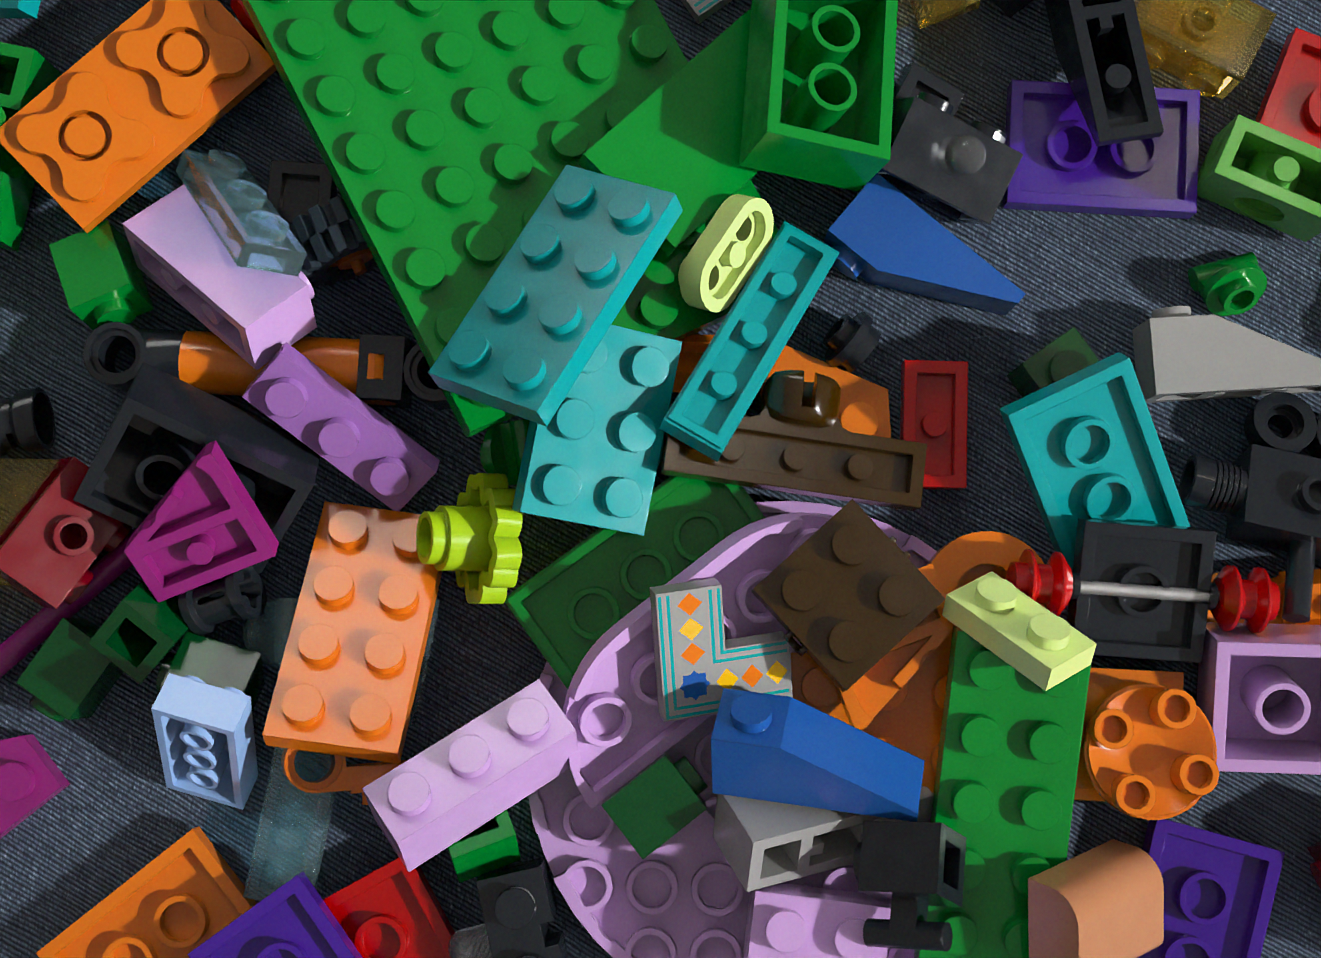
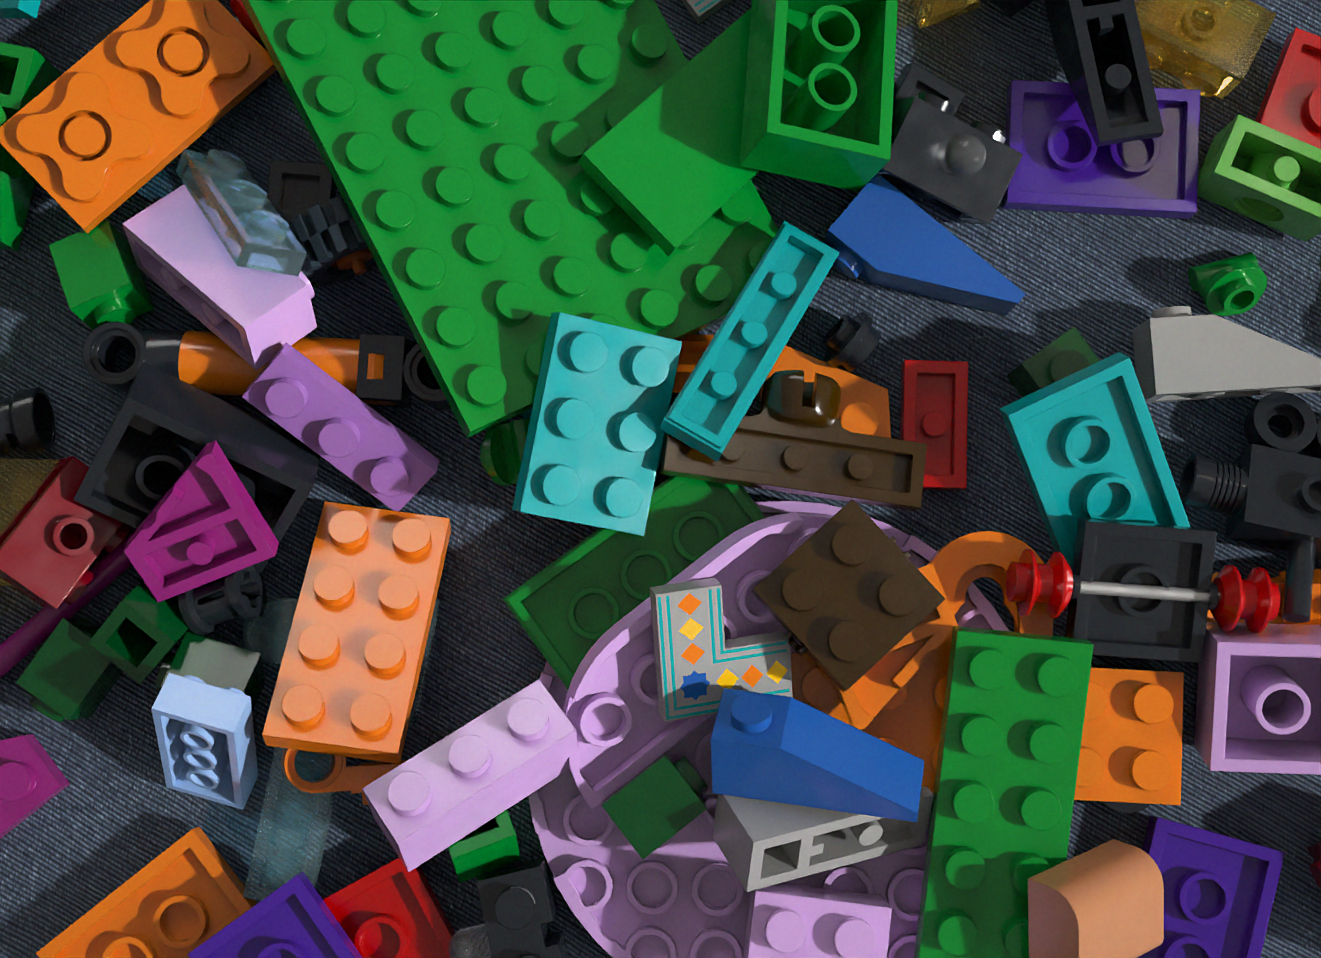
(475, 538): lime plant -> none
(556, 293): teal plate -> none
(726, 253): yellowish green plate -> none
(910, 869): black brick -> none
(1019, 630): yellowish green plate -> none
(1150, 751): orange dish -> none

